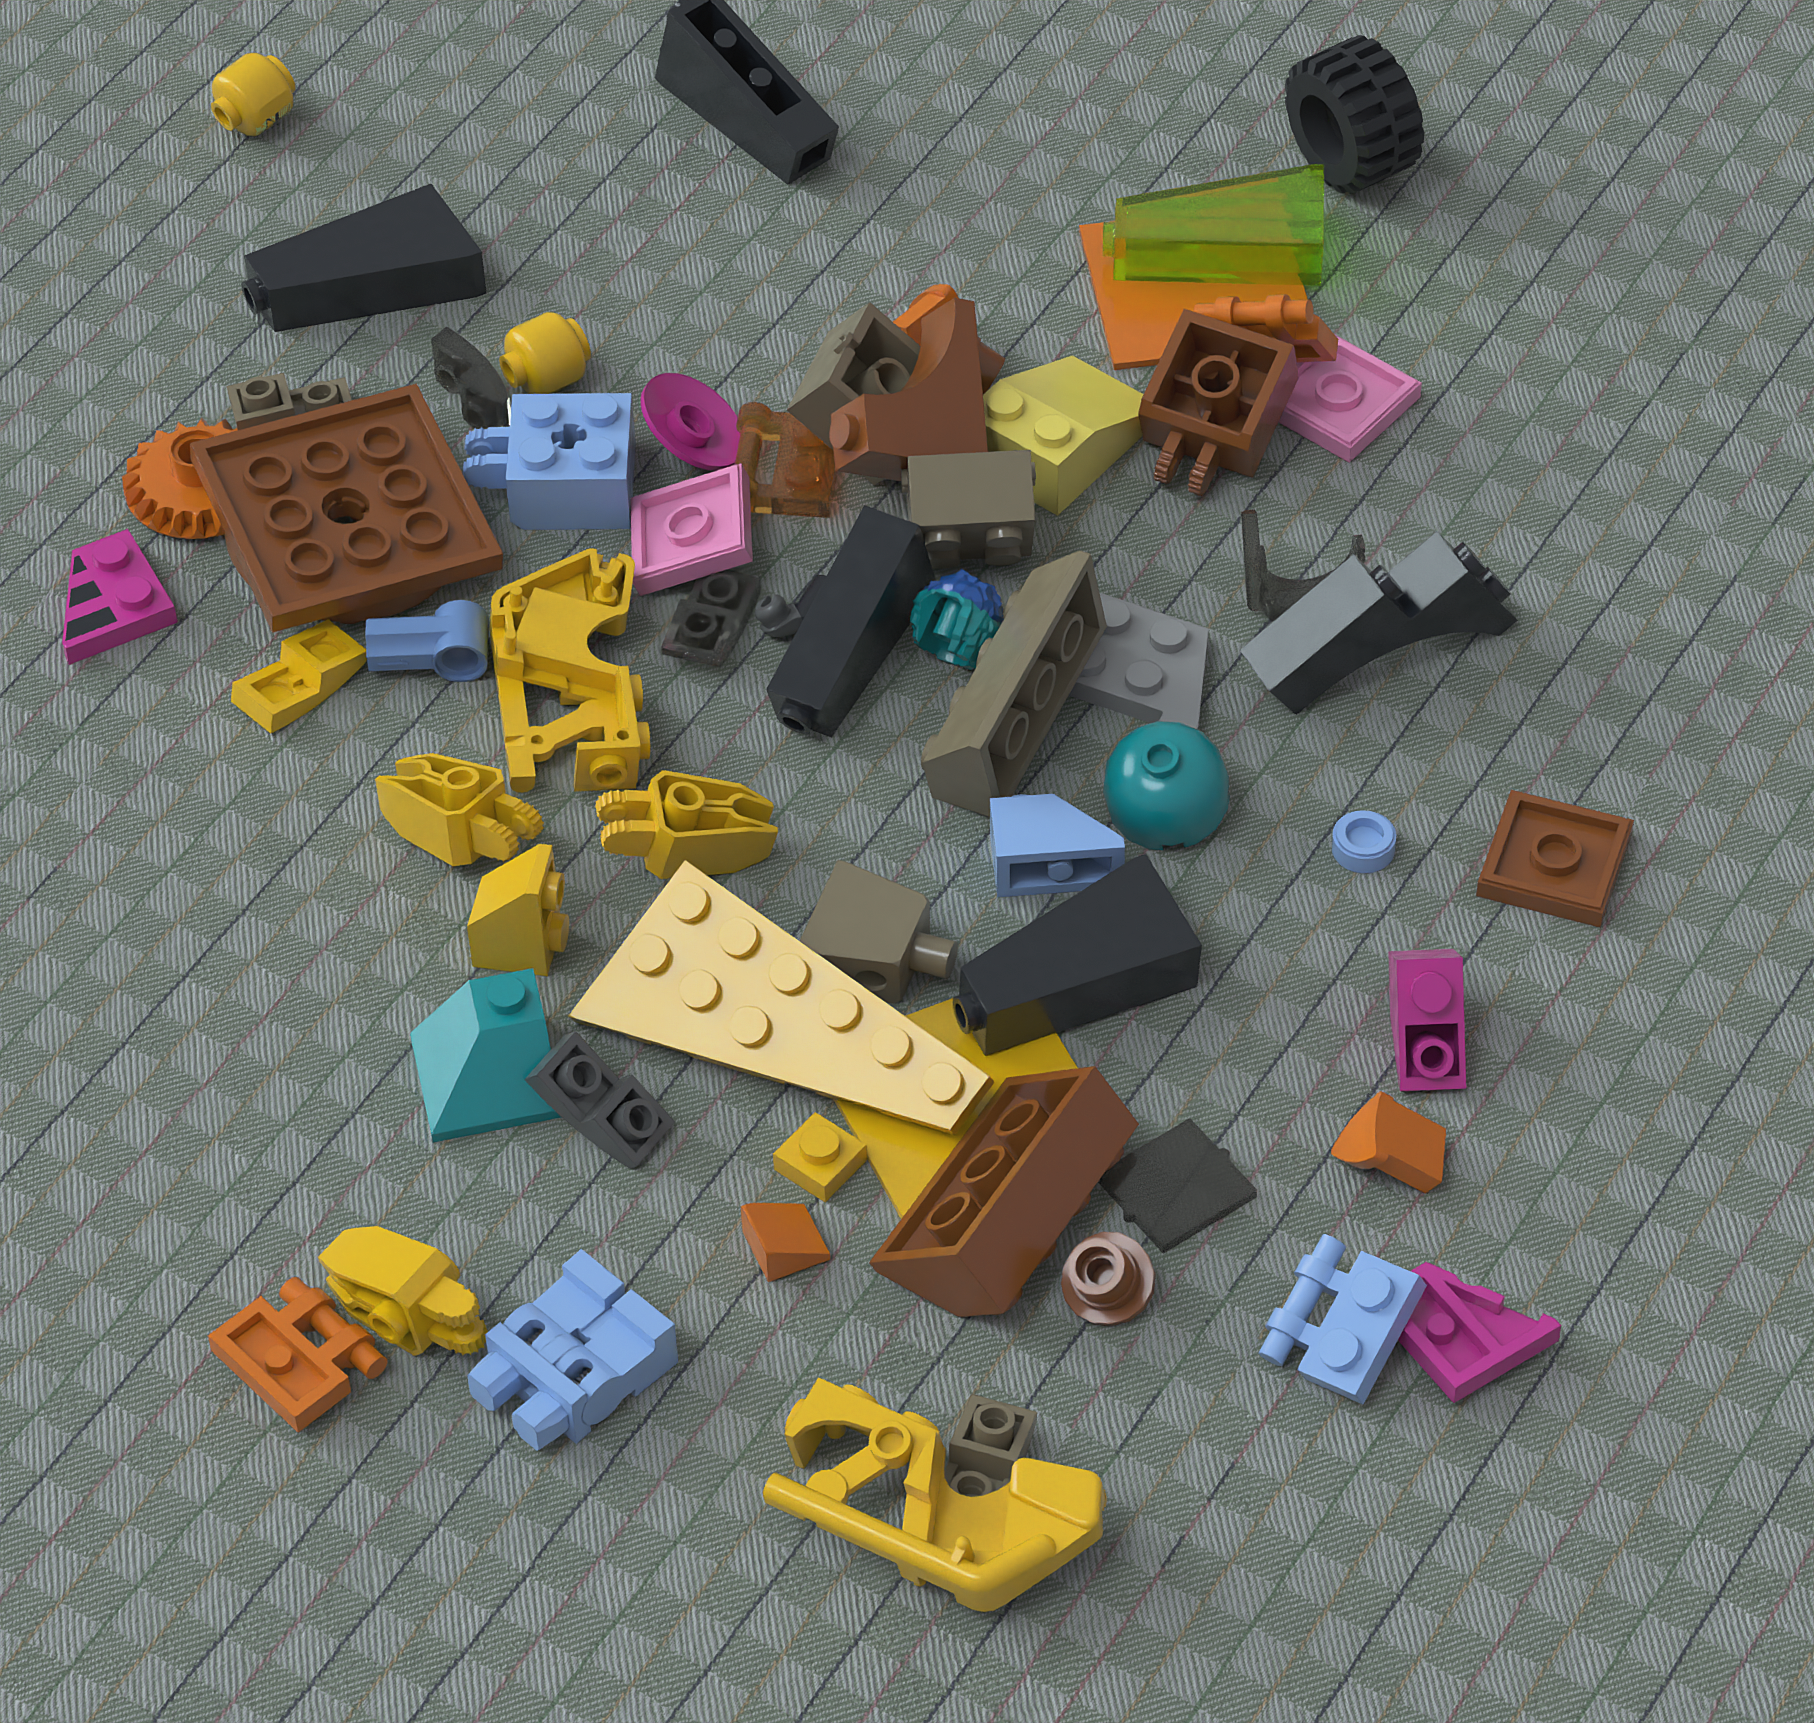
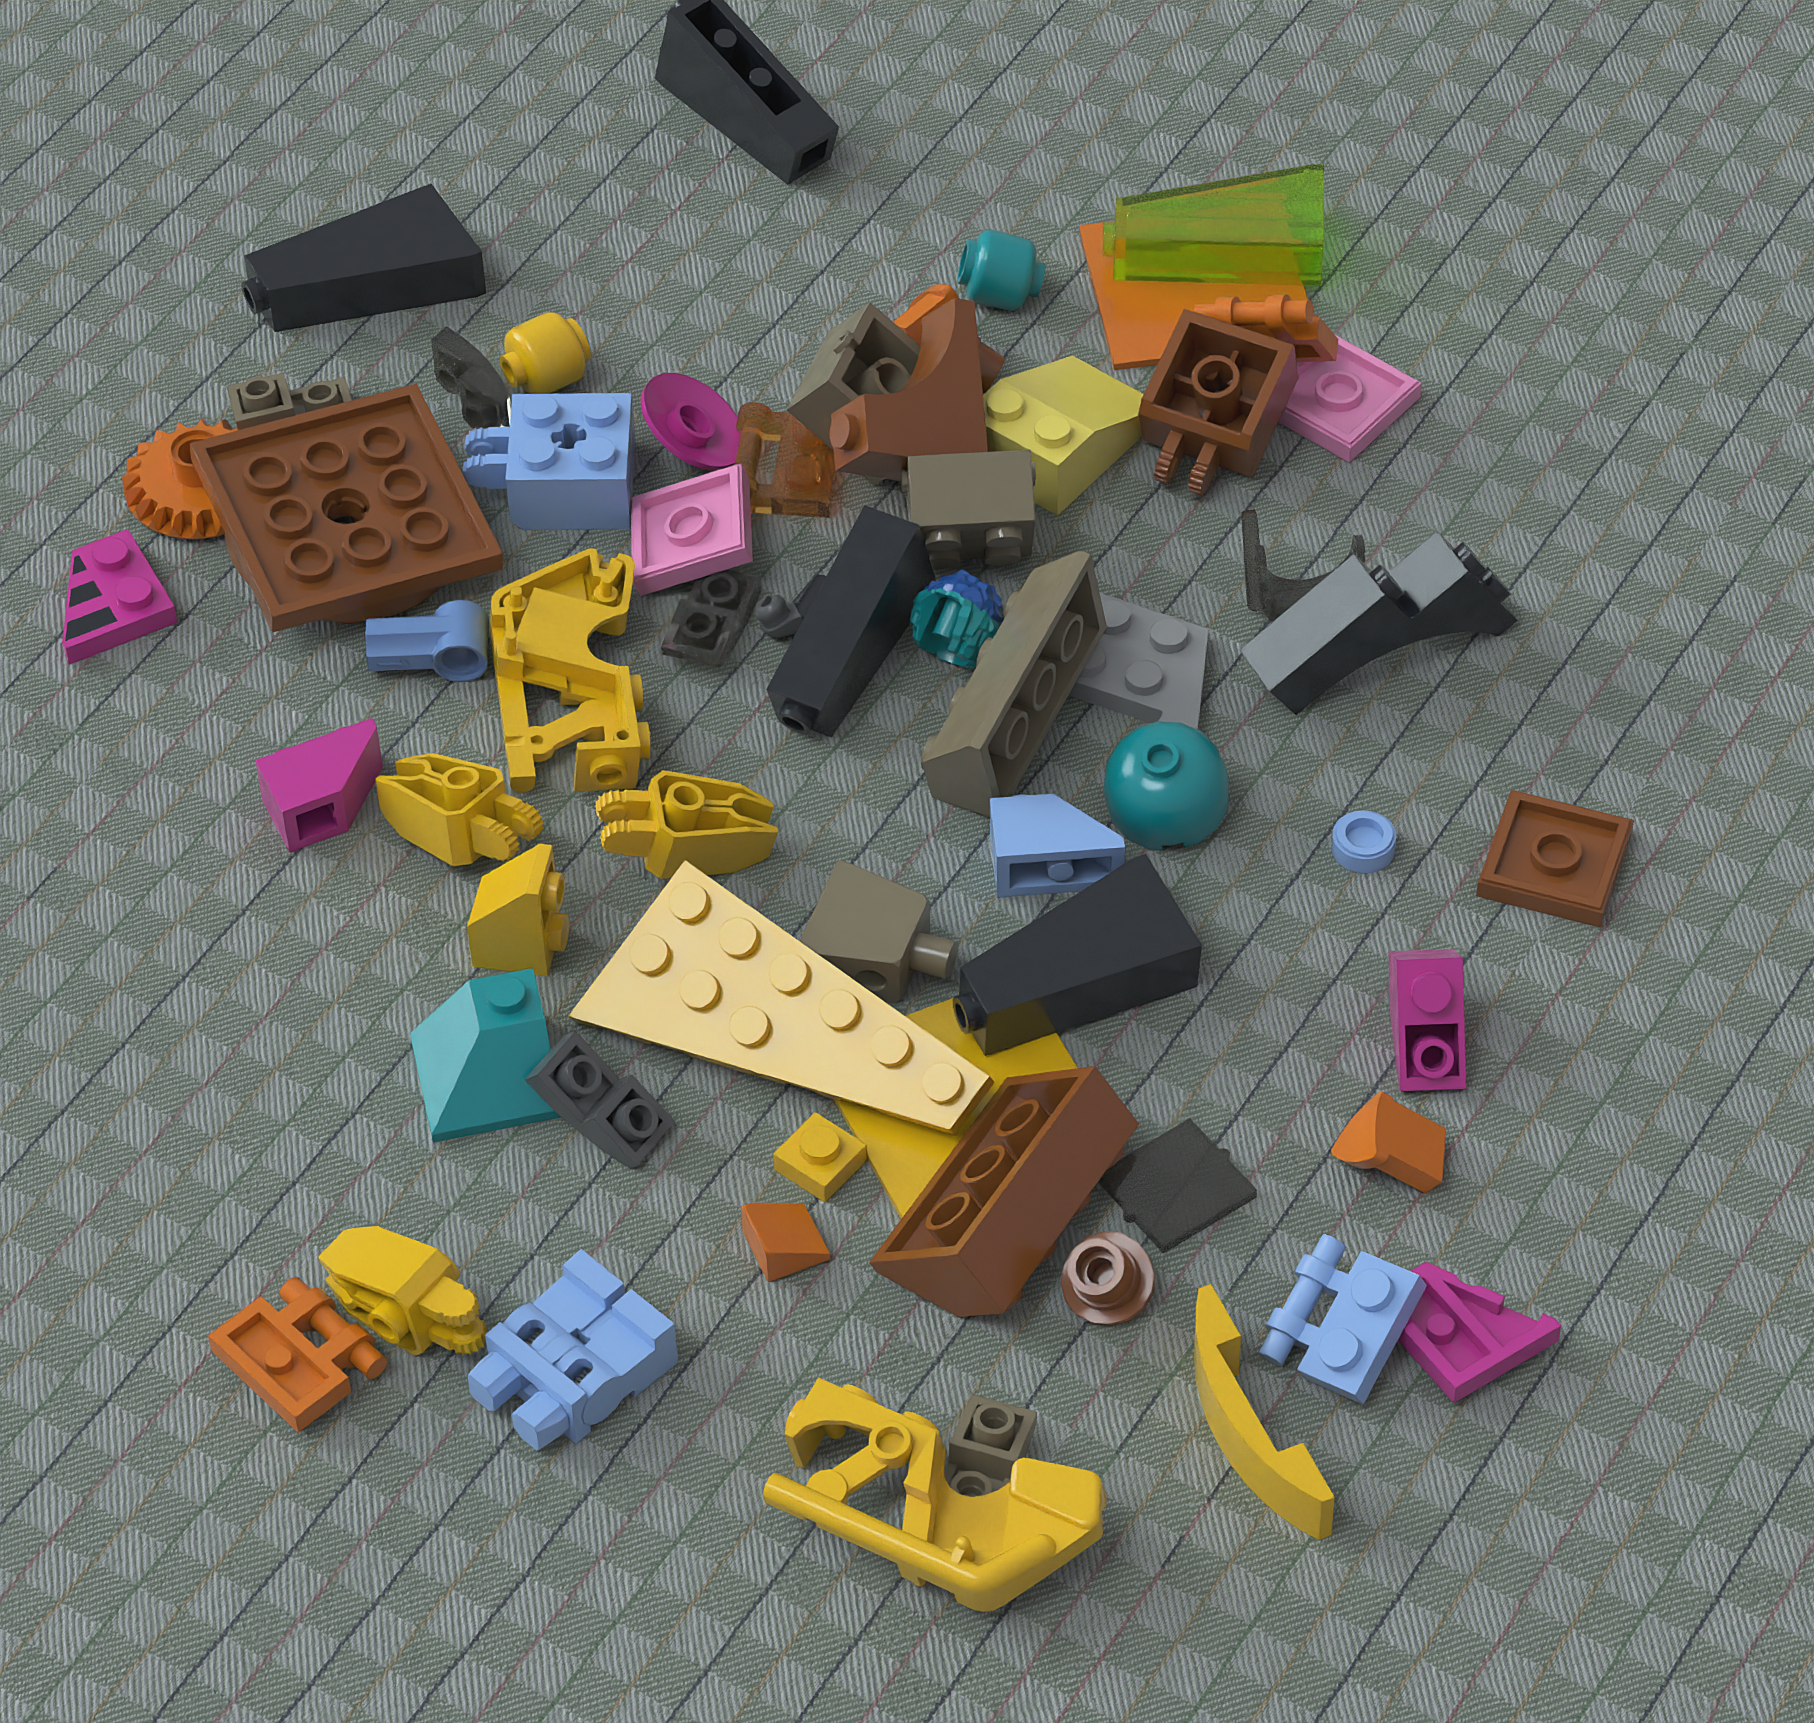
(252, 94): yellow head -> none
(308, 672): yellow slope -> none
(320, 784): none -> dark pink slope
(1000, 270): none -> teal head
(1282, 1479): none -> yellow slope
(1354, 114): black tyre -> none

